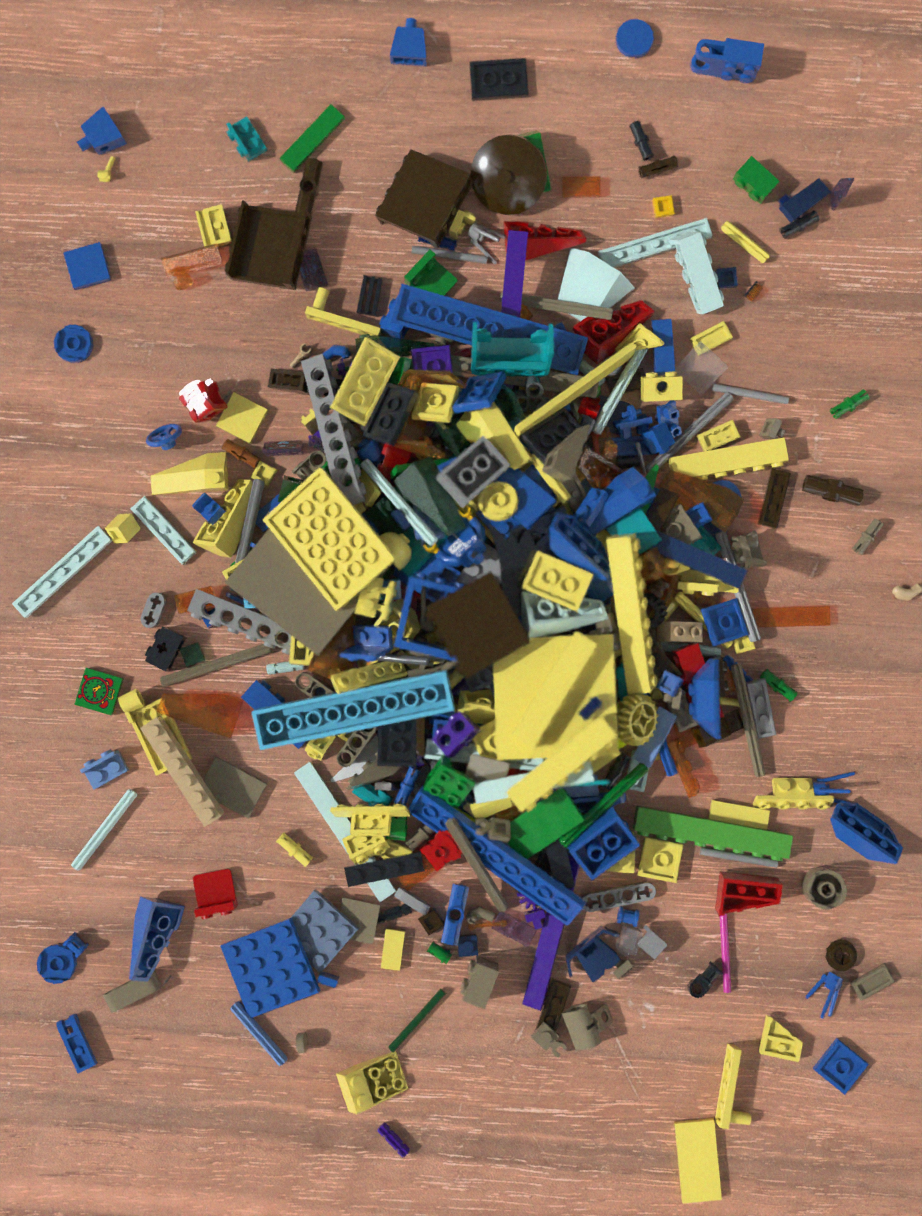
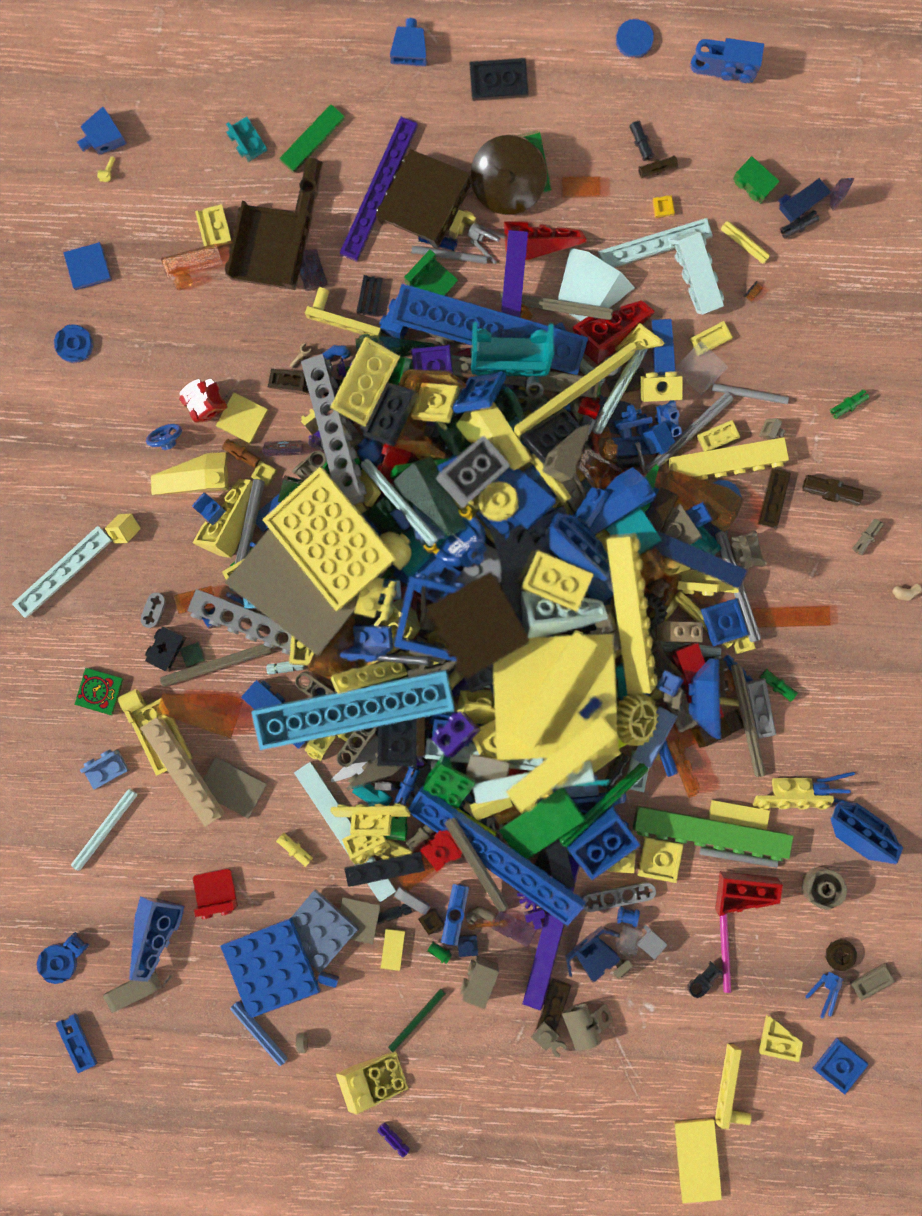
(163, 530): light aqua tile -> none
(376, 192): none -> dark purple tile
(496, 828): dark tan plate -> none
(727, 278): dark blue plate -> none

